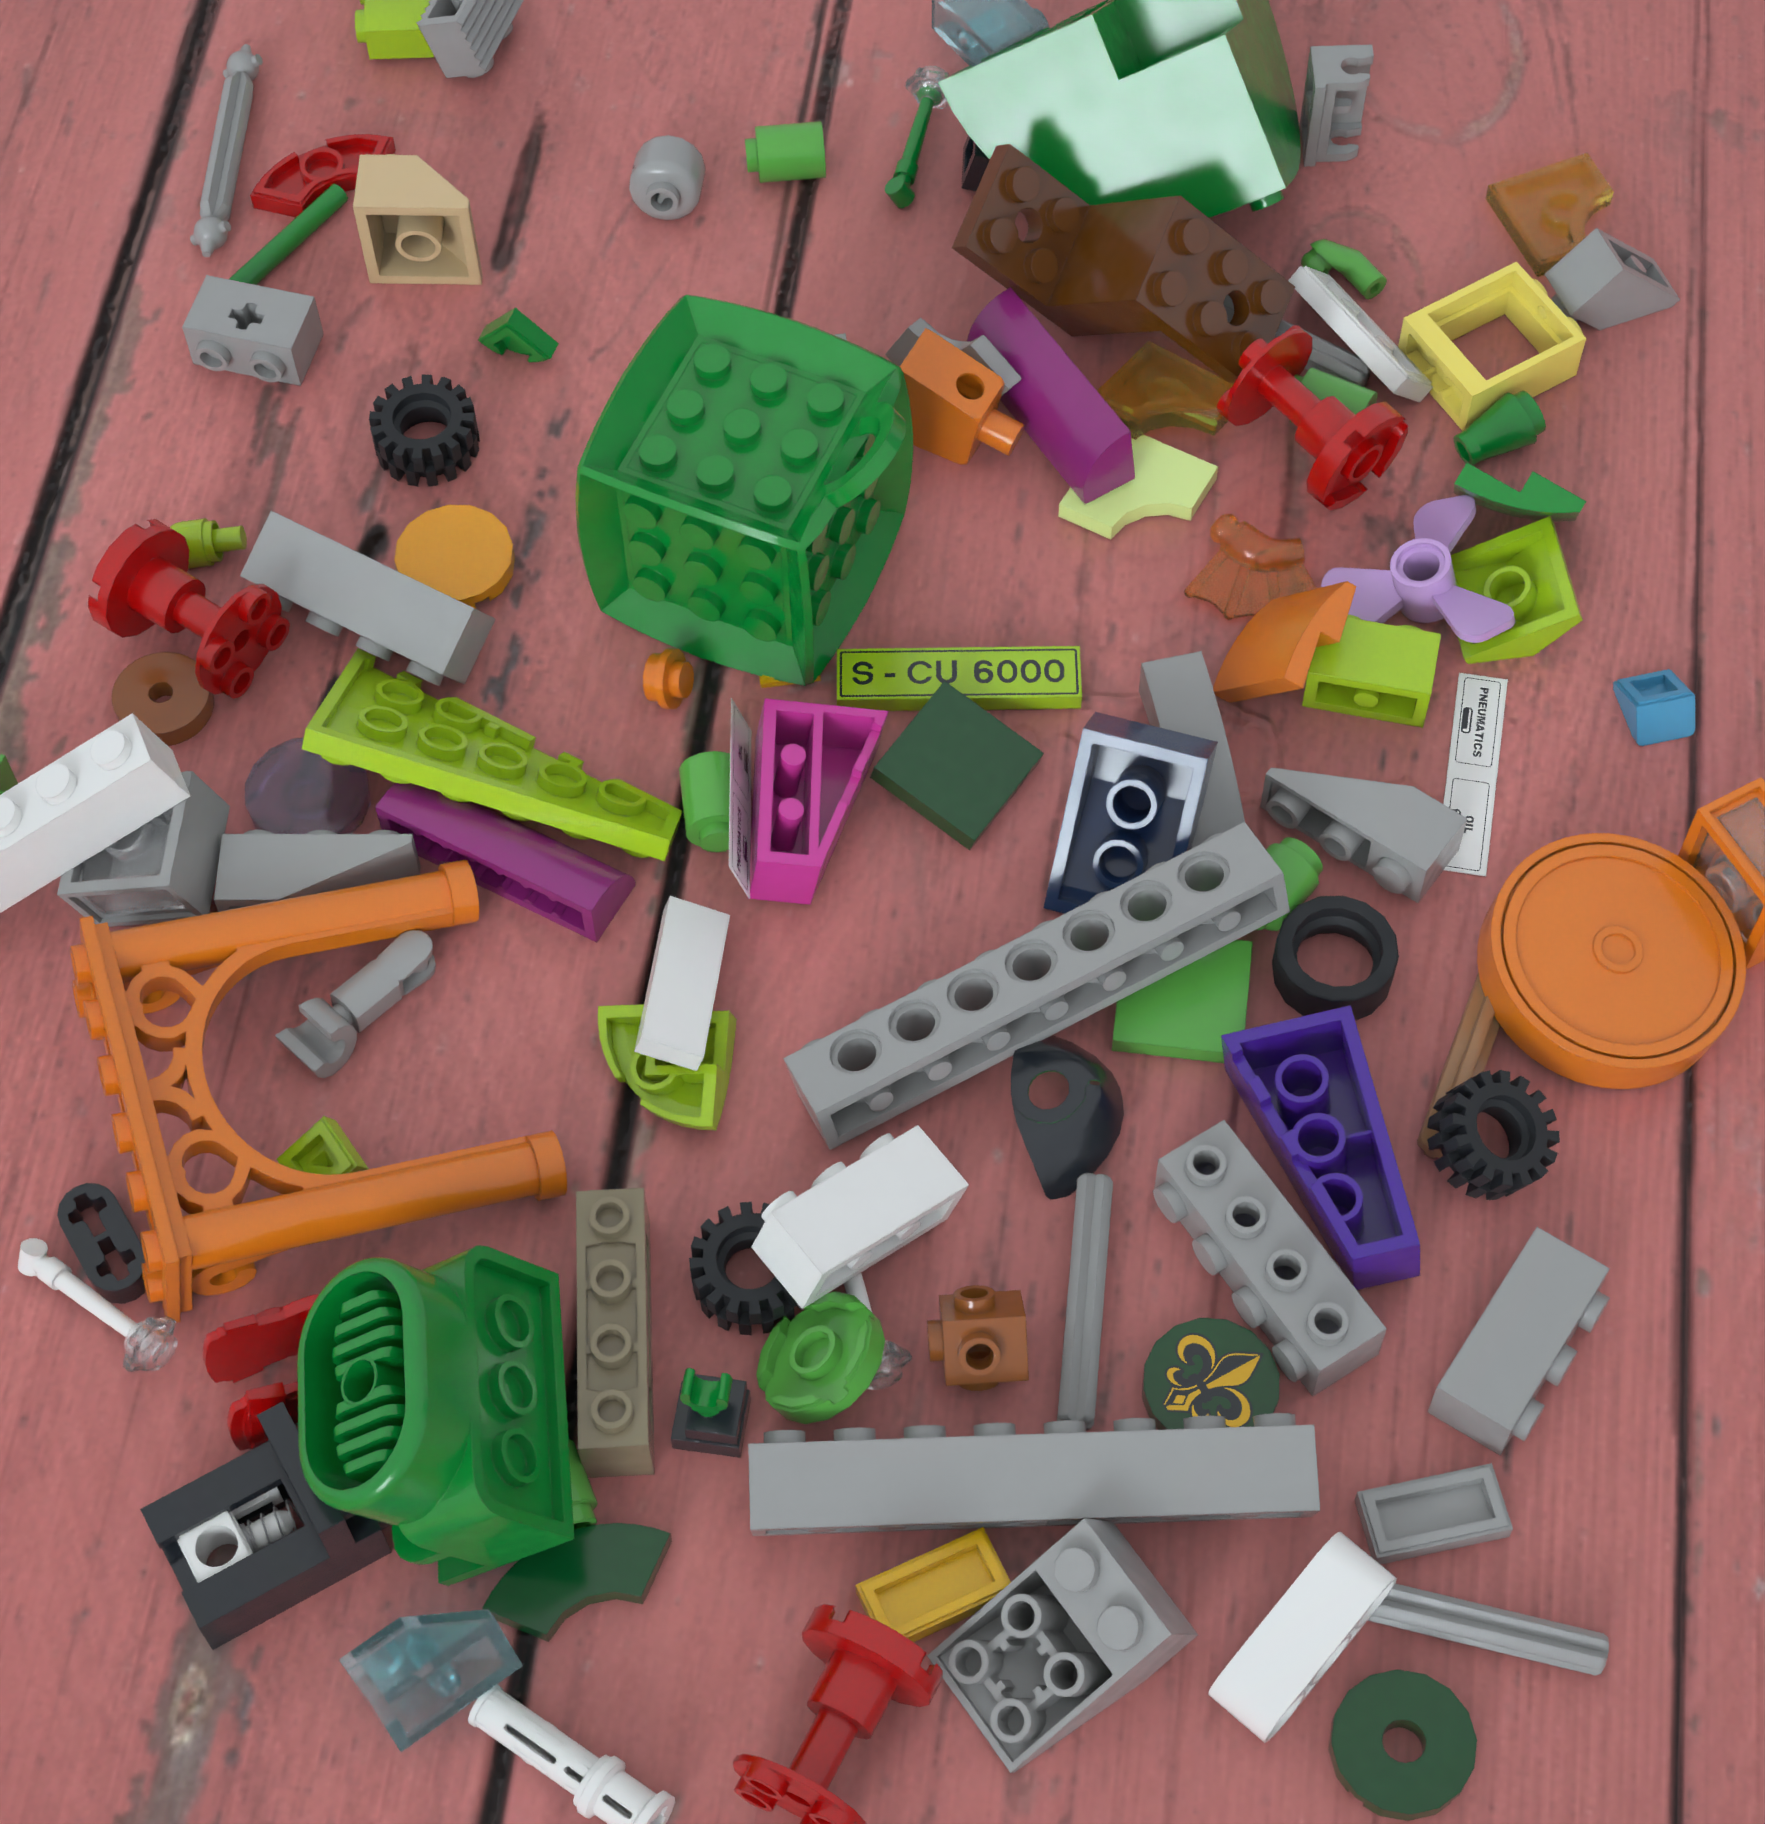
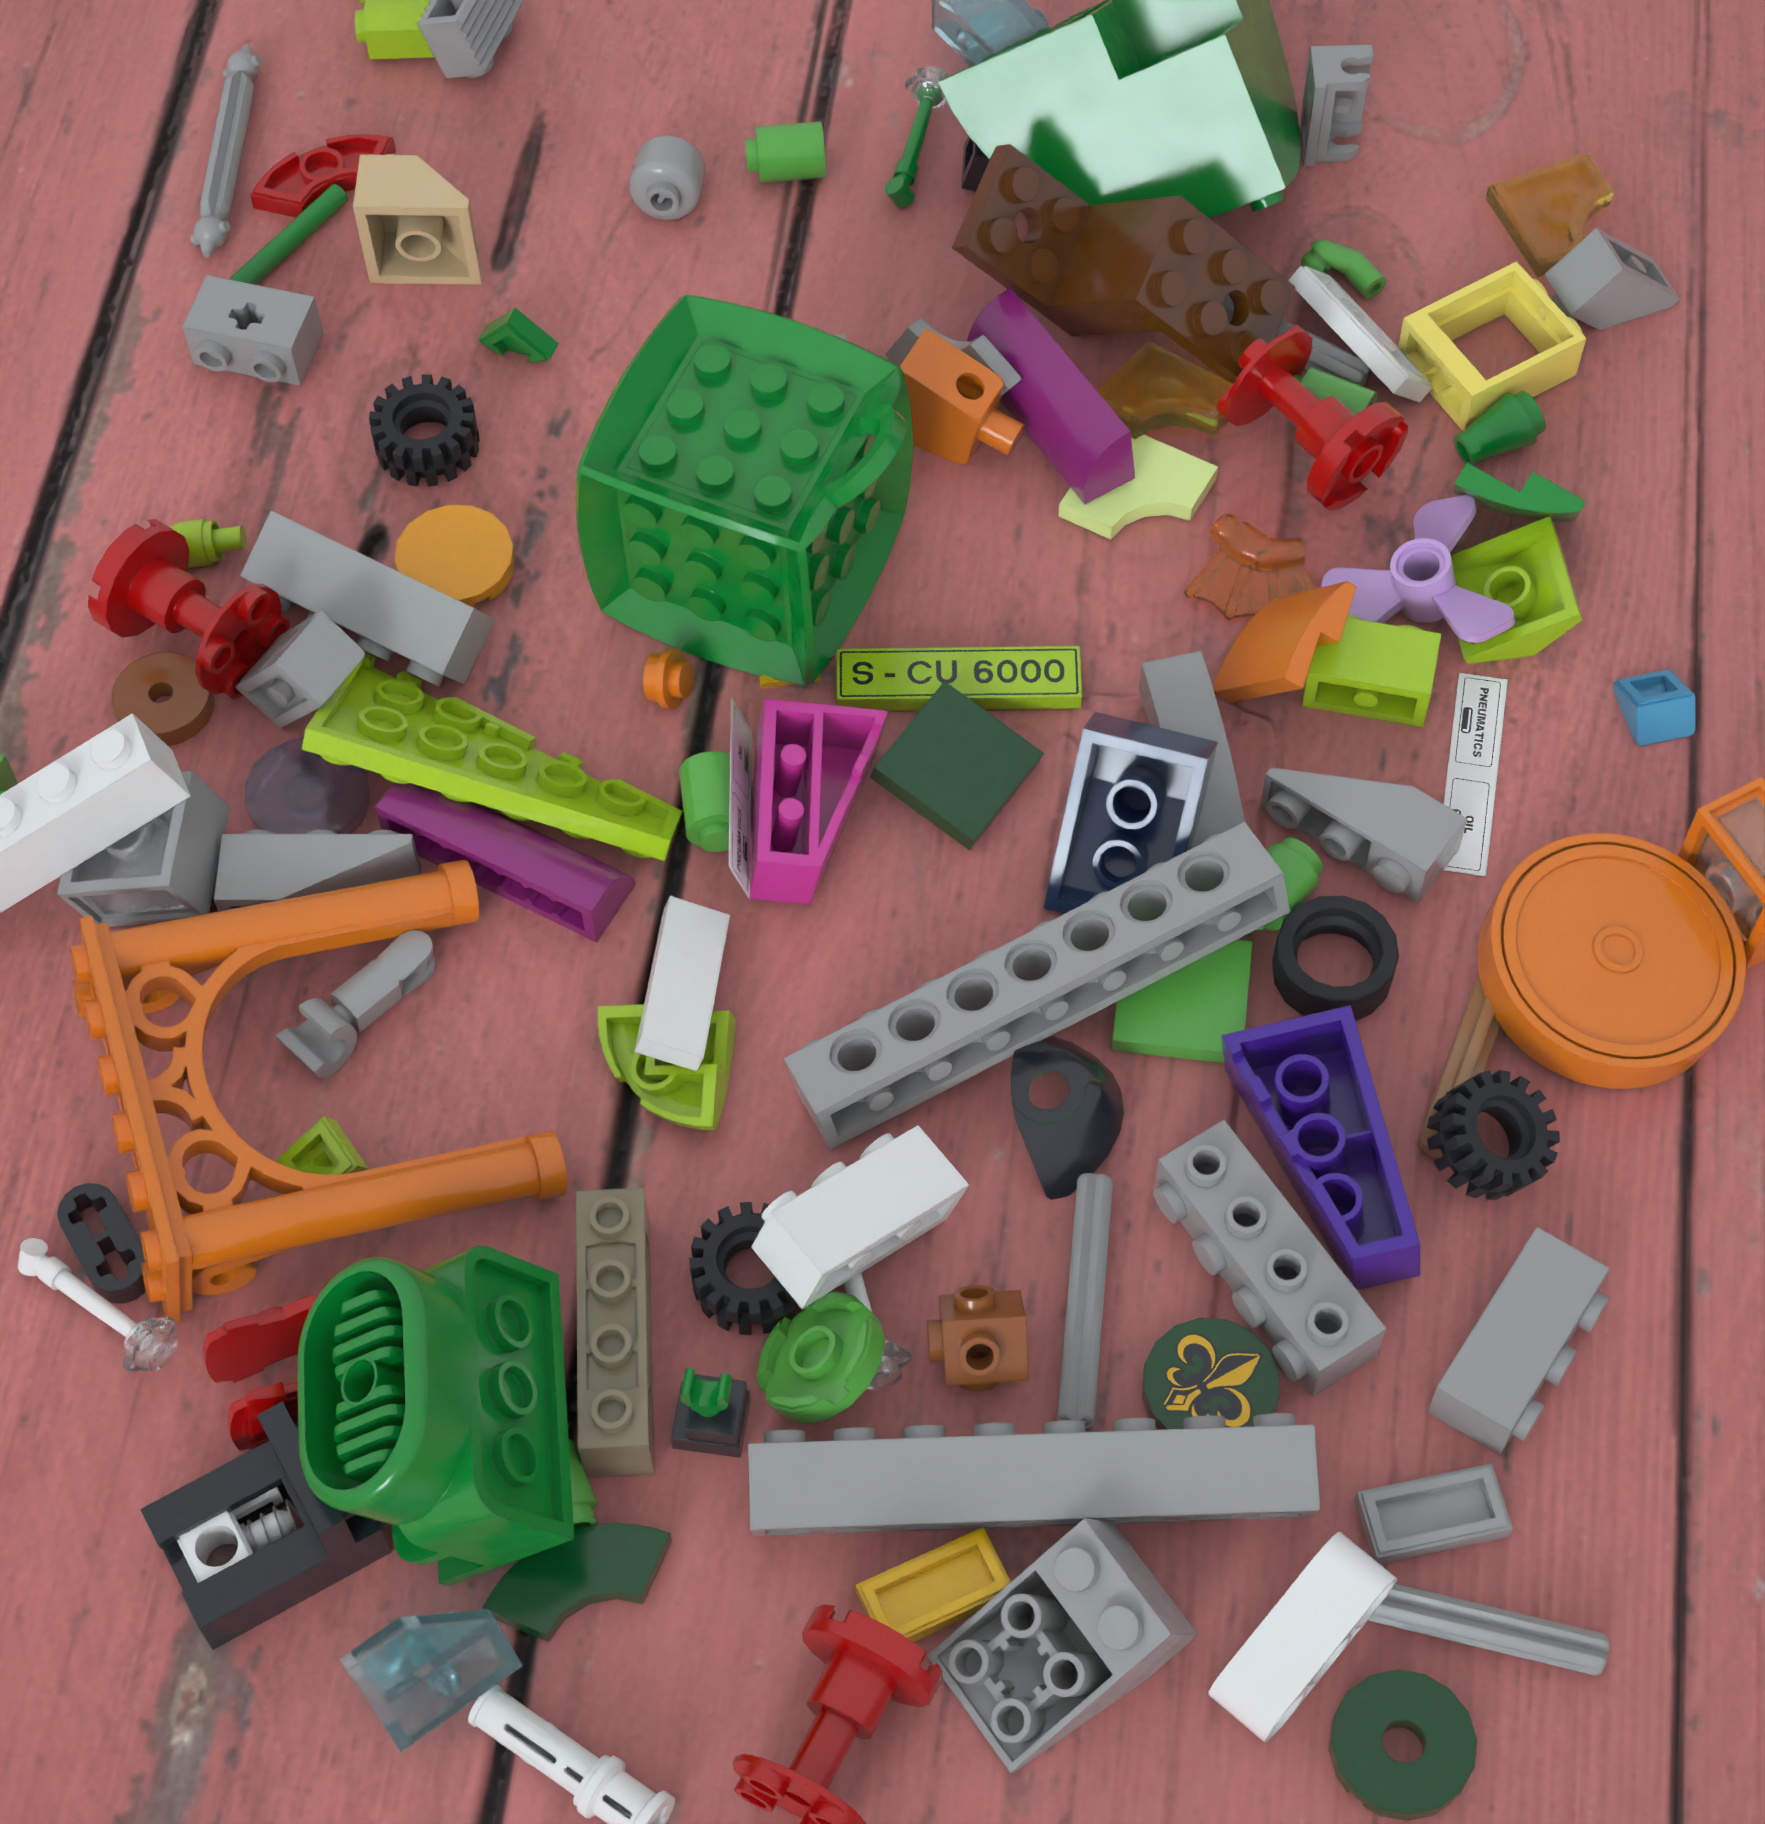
(301, 670): none -> light grey panel

